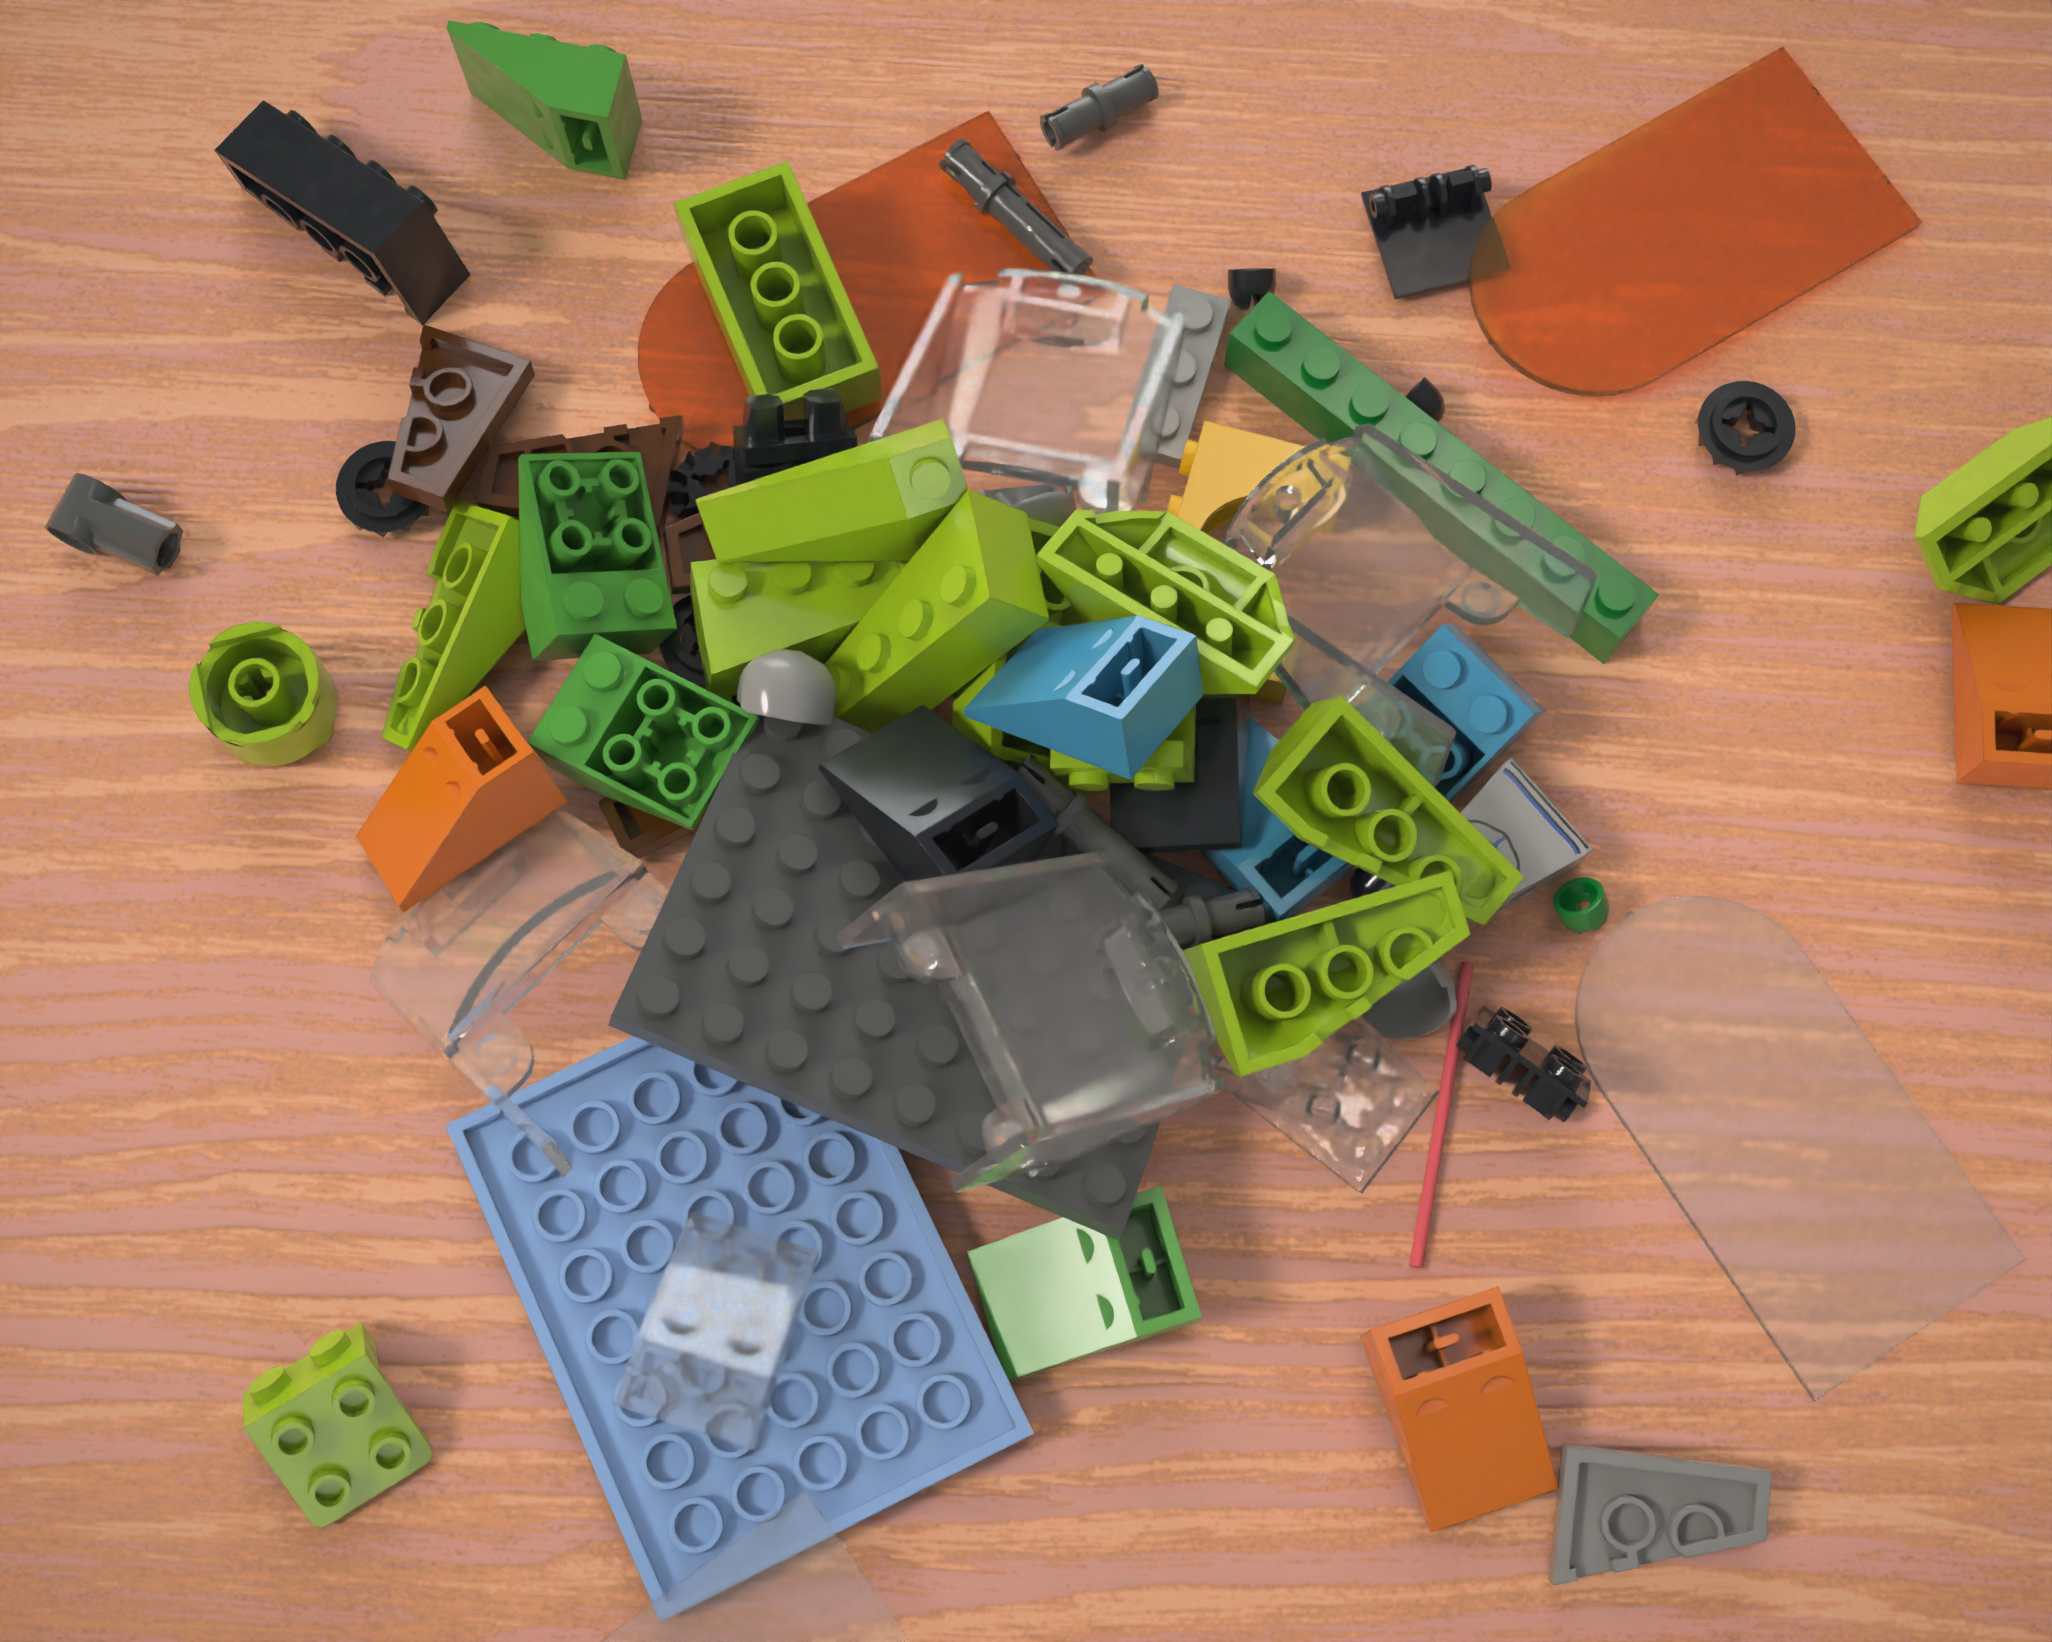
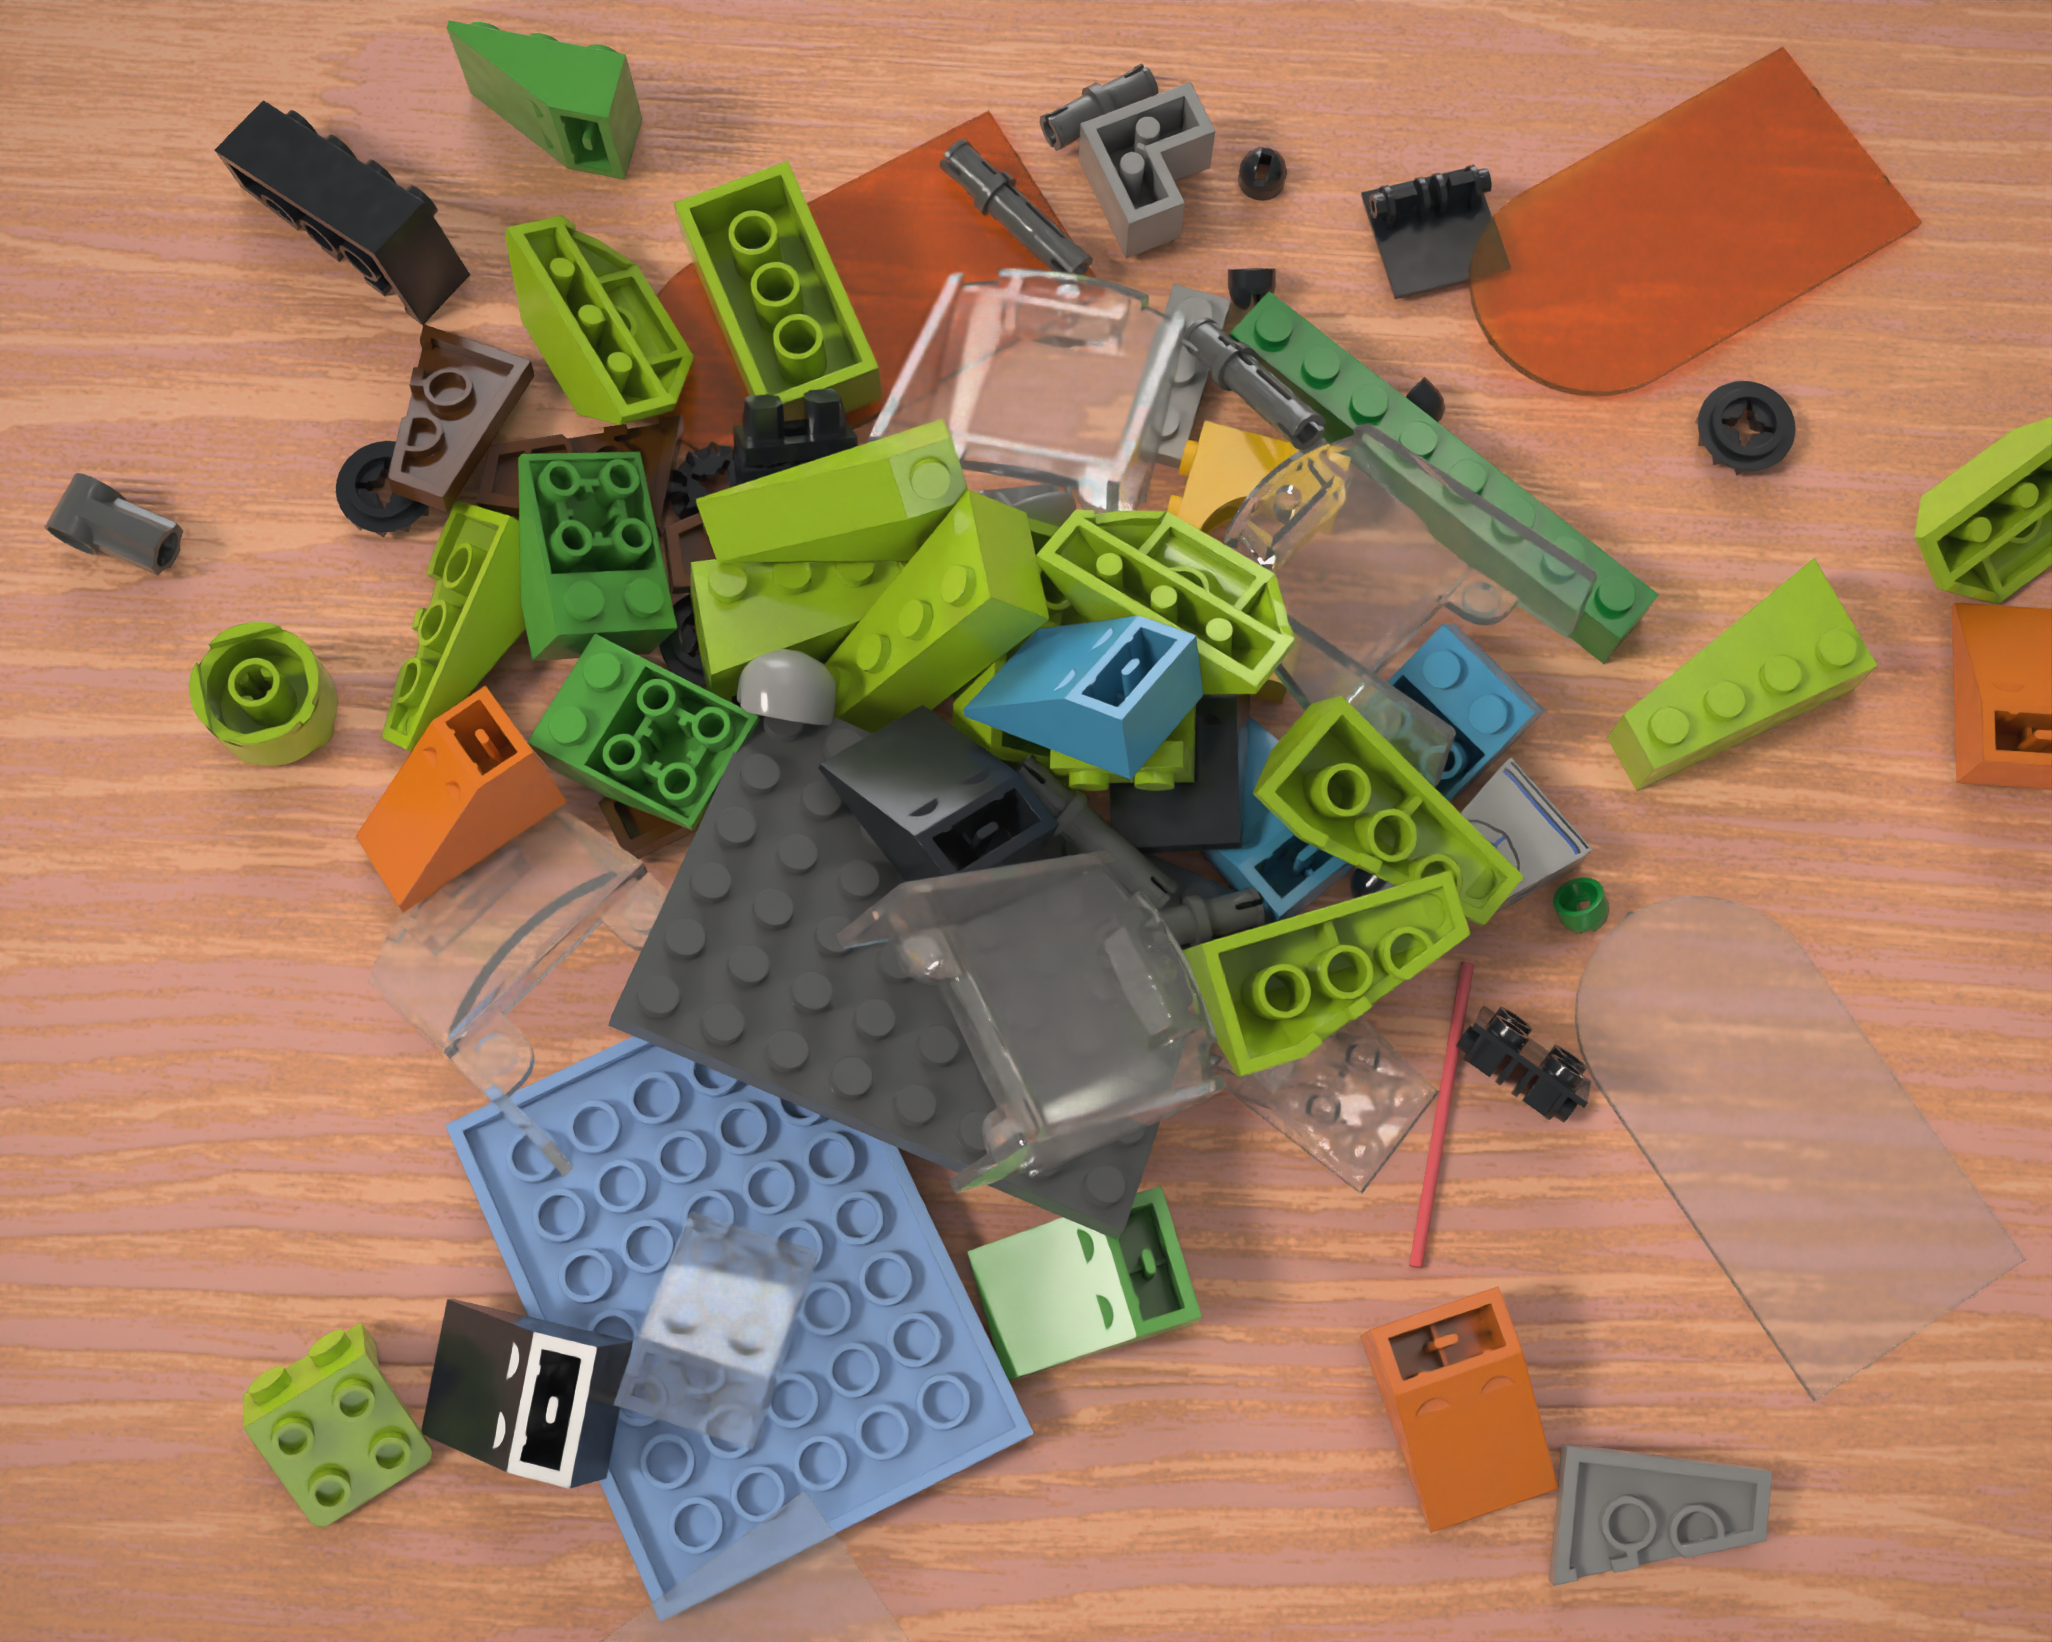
(526, 1394): none -> black slope
(596, 322): none -> lime wedge
(1136, 159): none -> light grey brick
(1237, 369): none -> dark grey pin
(1275, 178): none -> black hinge
(1415, 1005): light grey hair -> none
(1757, 674): none -> lime wedge

